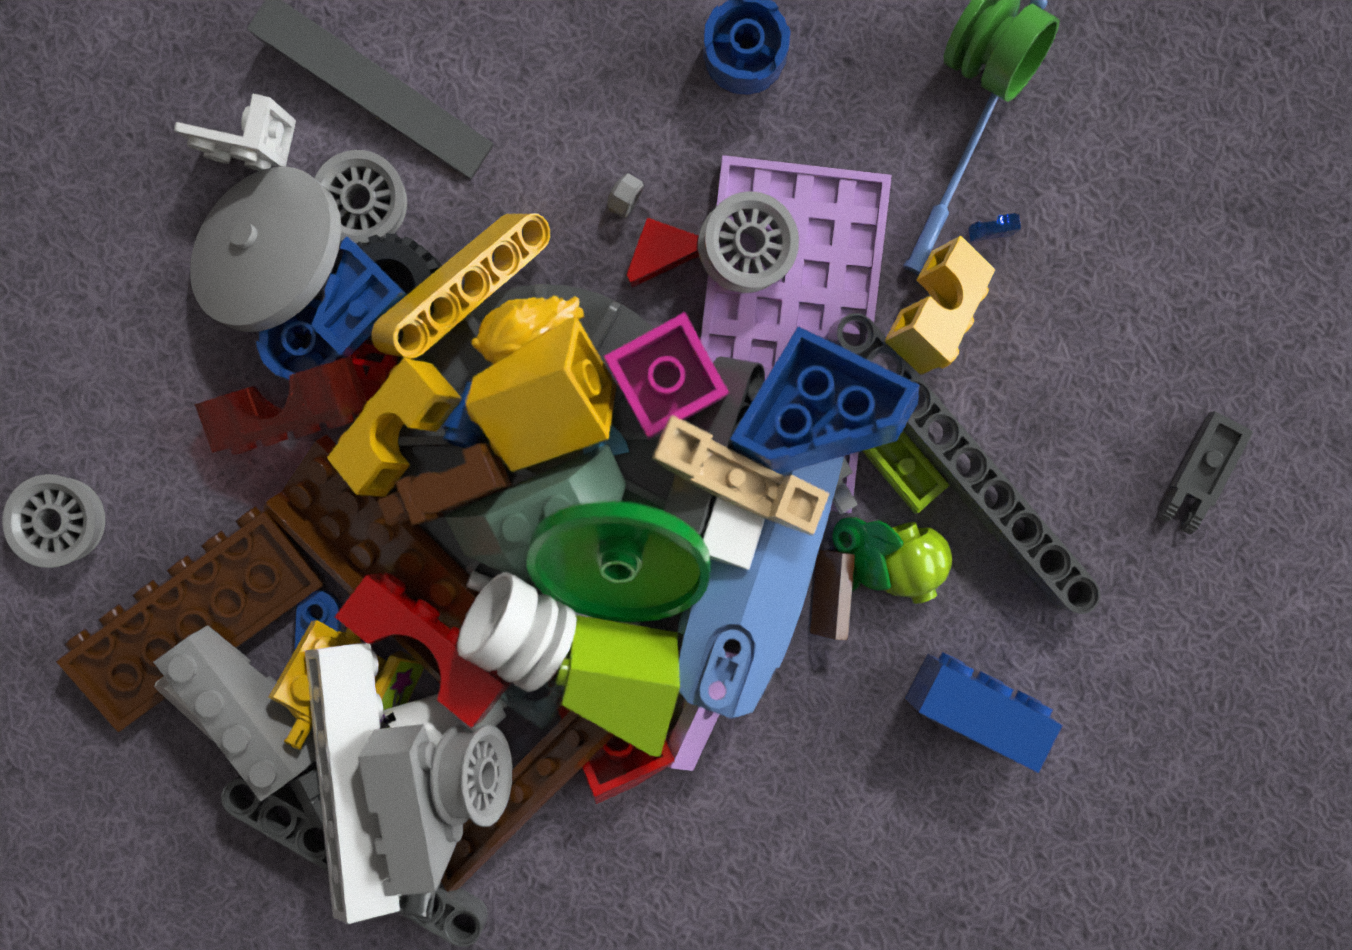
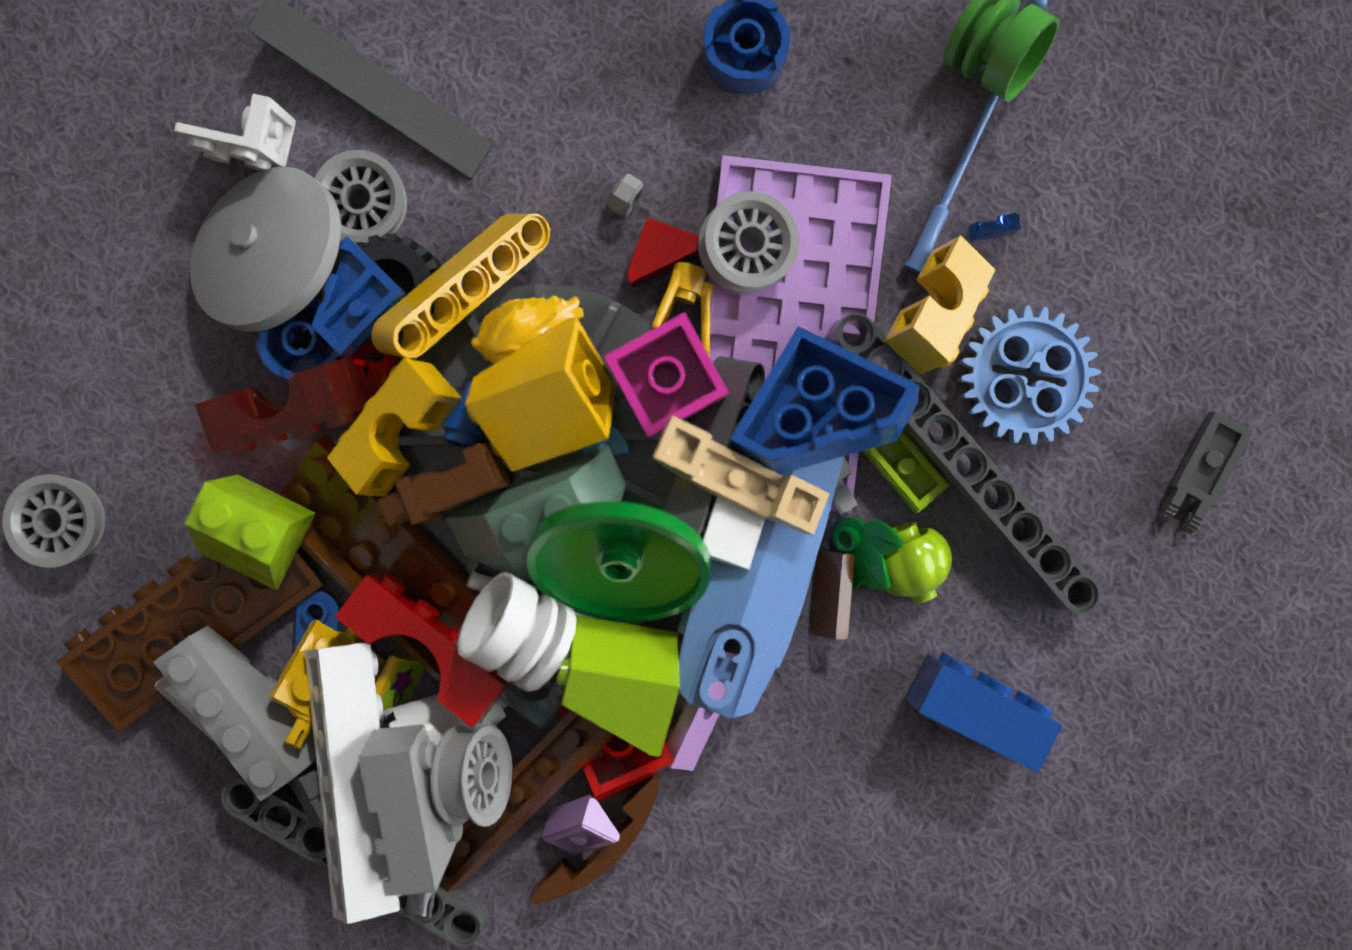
(248, 528): none -> lime slope
(567, 879): none -> reddish brown slope
(579, 826): none -> lavender slope
(685, 286): none -> yellow plant
(1034, 338): none -> light blue gear

